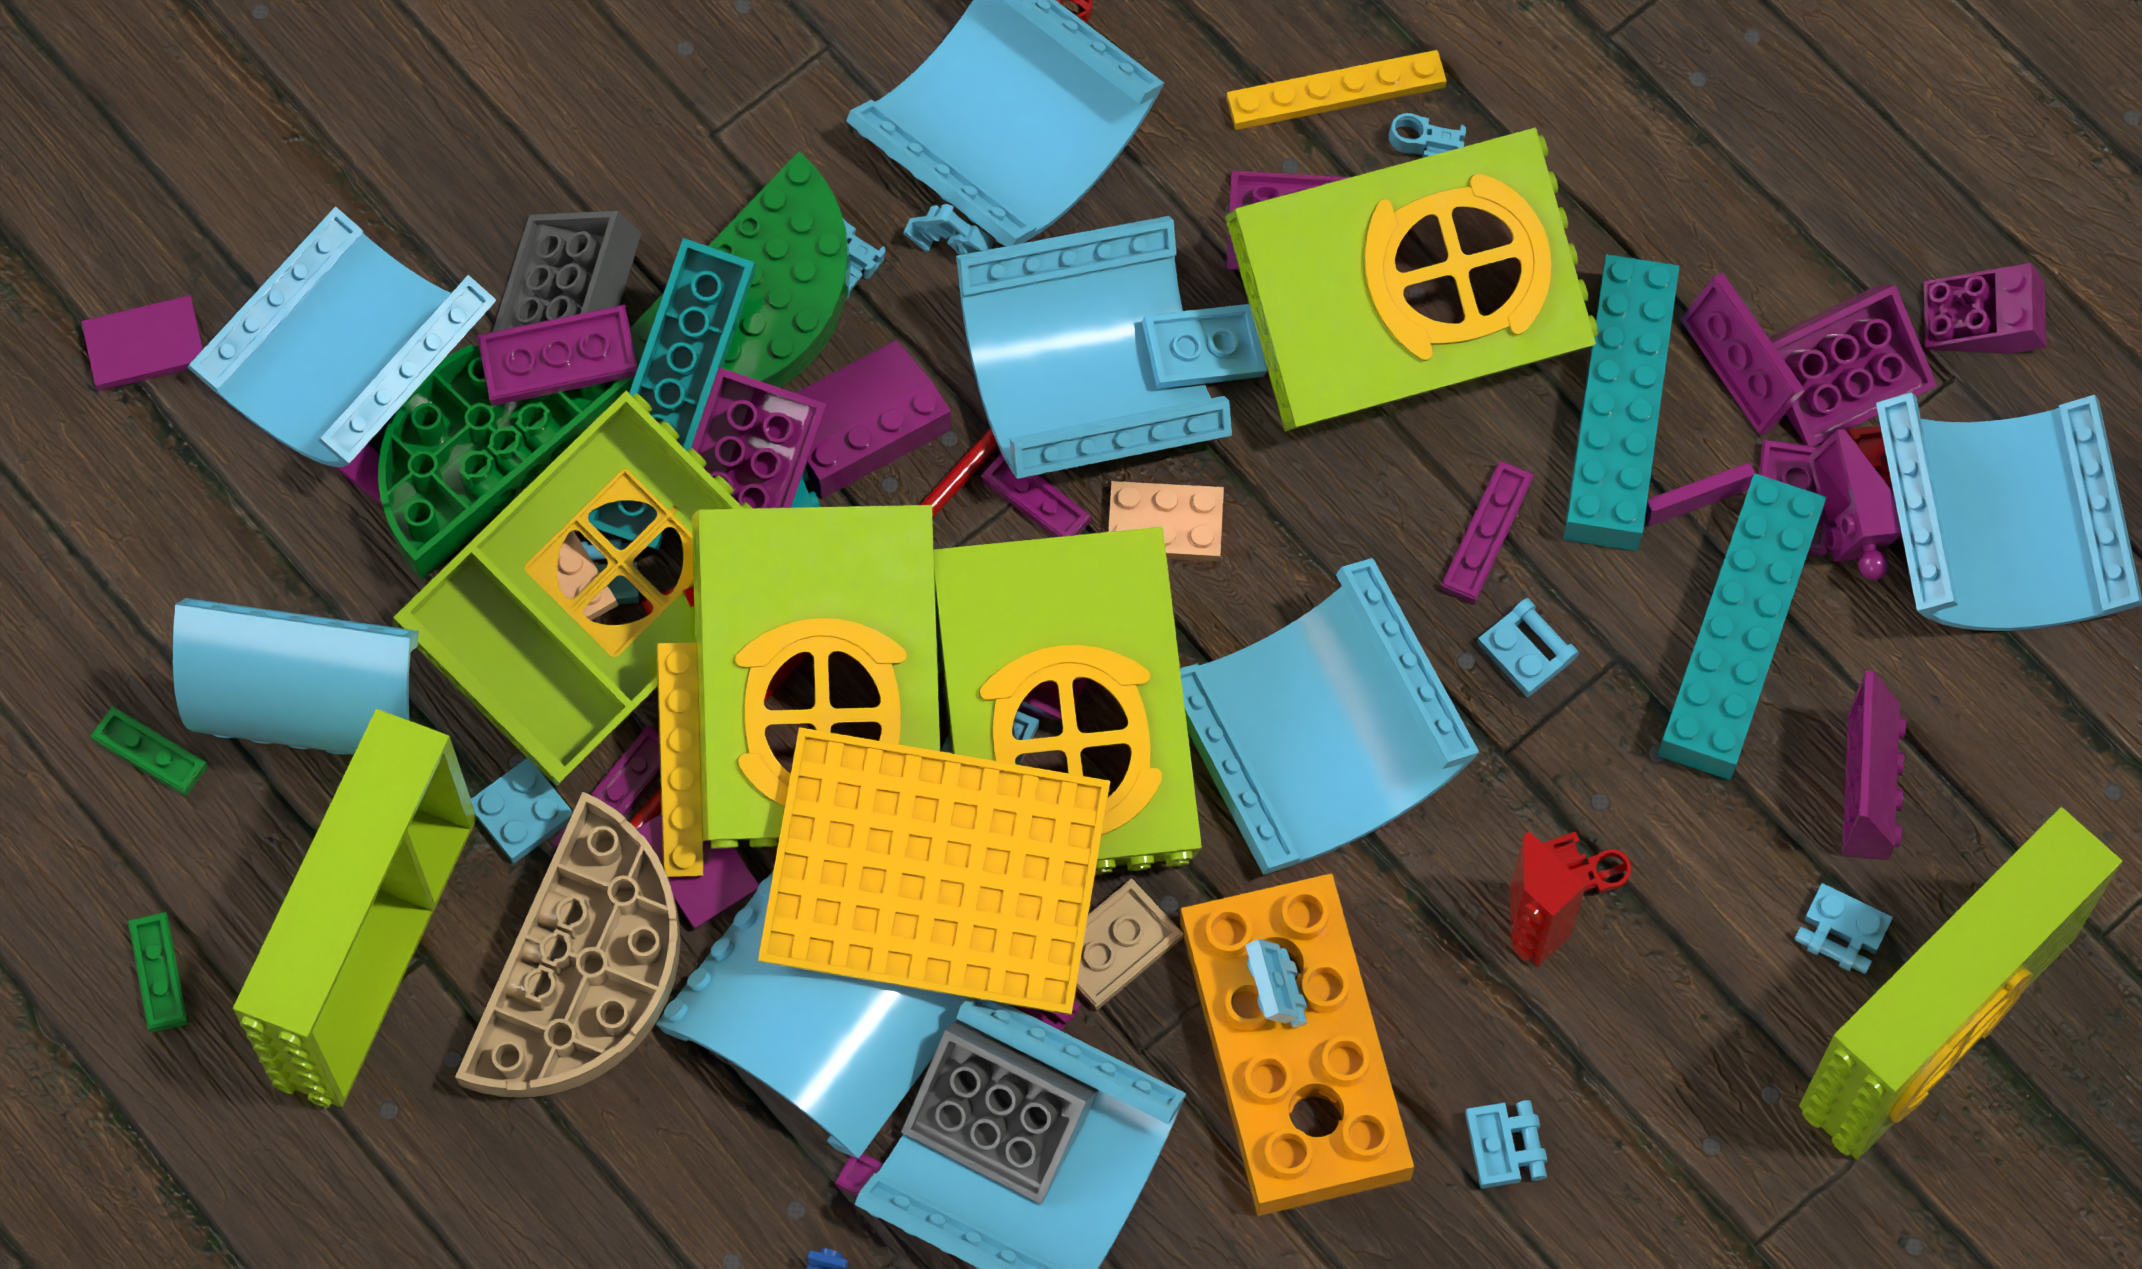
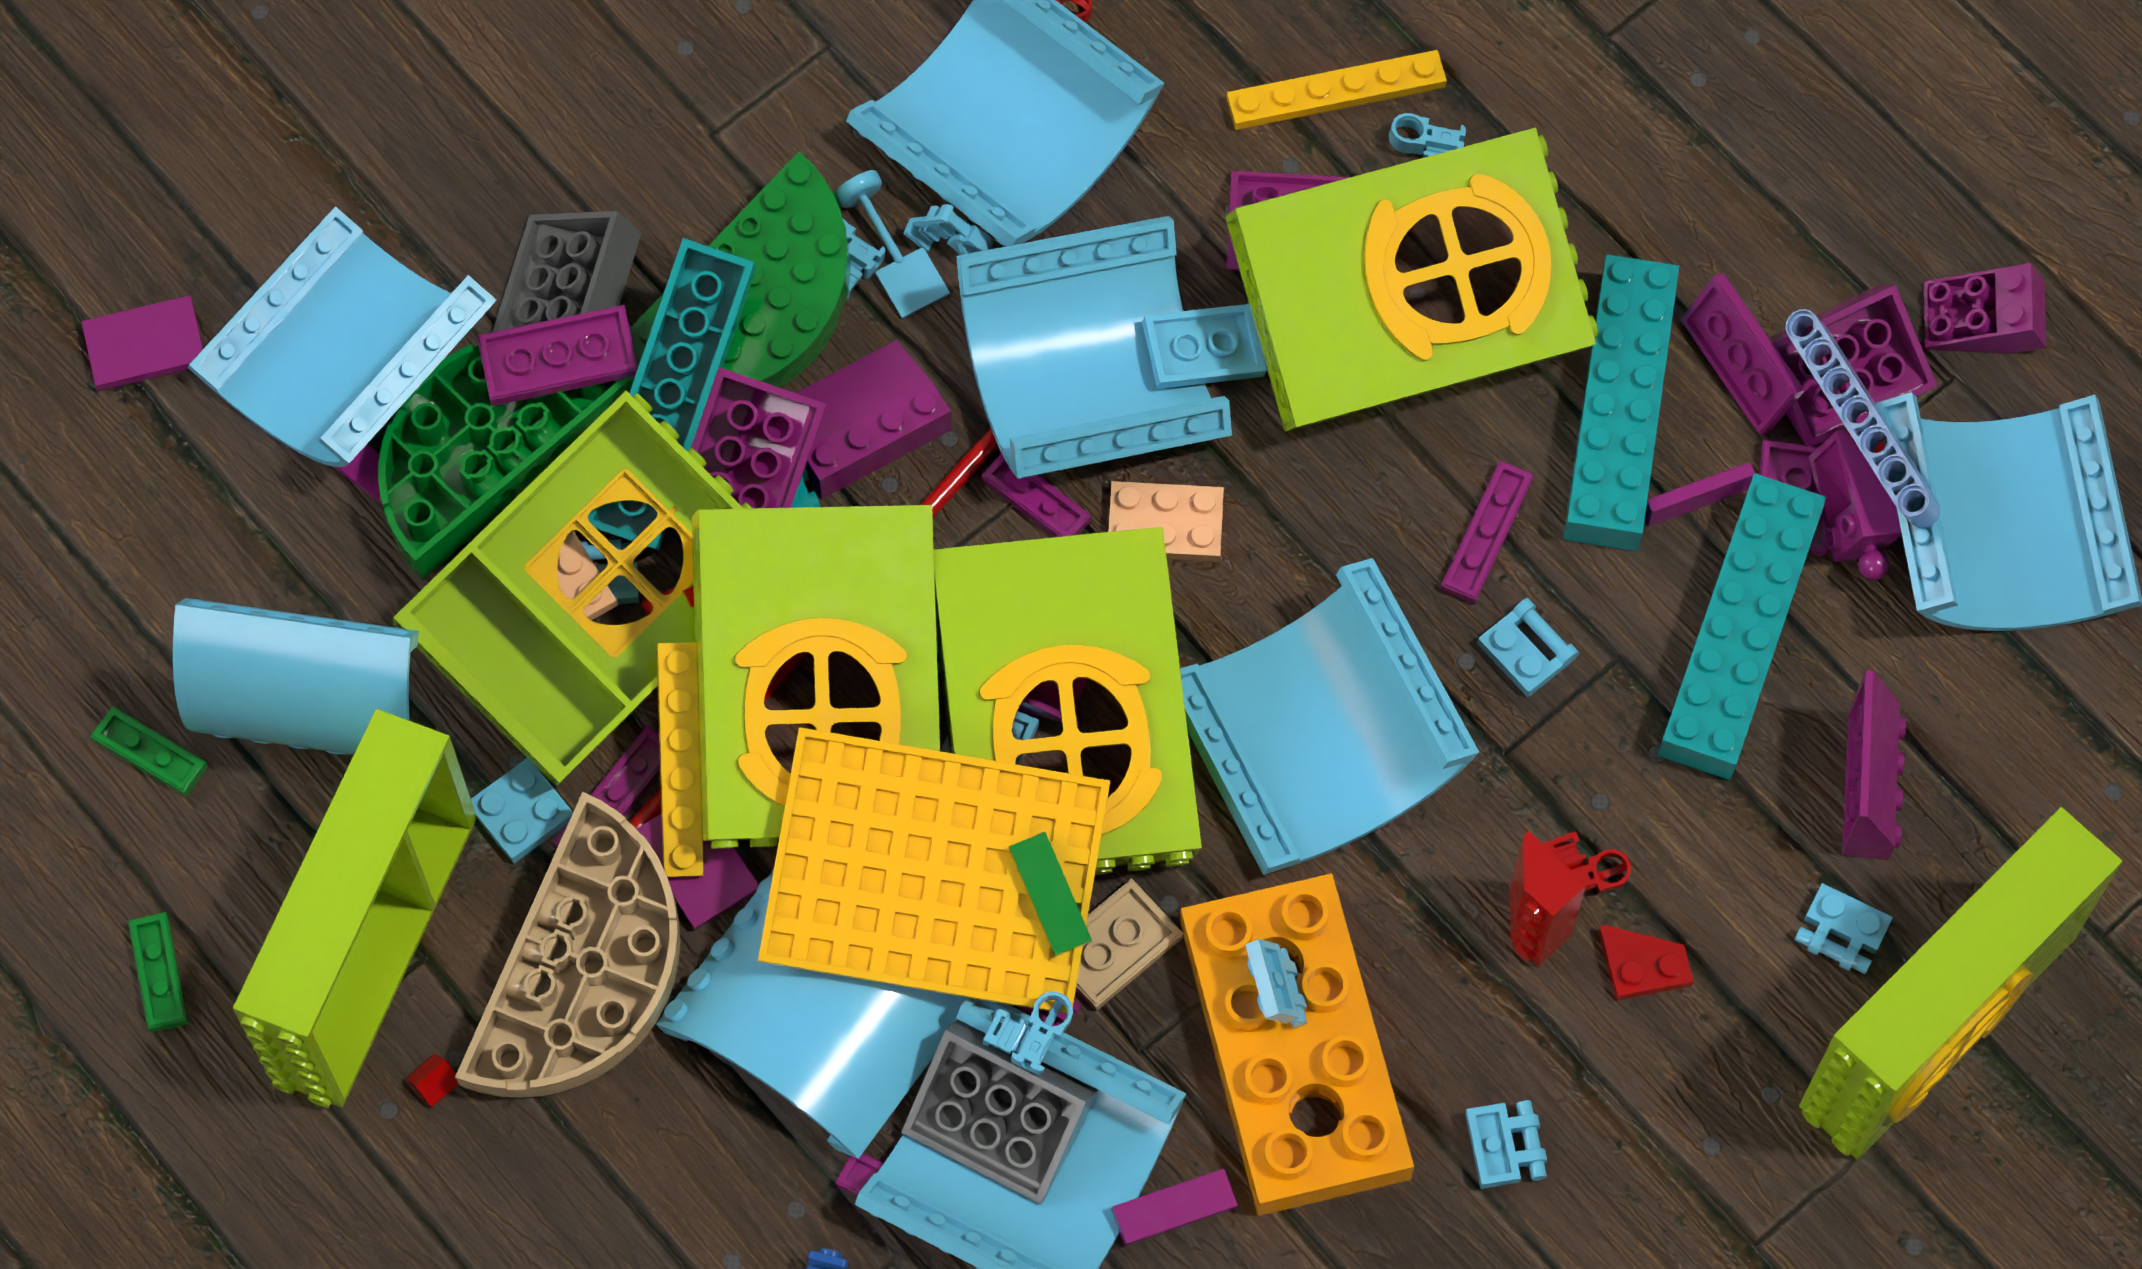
(433, 1079): none -> red slope
(911, 279): none -> medium azure piece
(1032, 1041): none -> medium azure piece
(1050, 894): none -> green tile
(1174, 1207): none -> magenta tile
(1643, 963): none -> red wing
(1873, 428): none -> medium blue beam

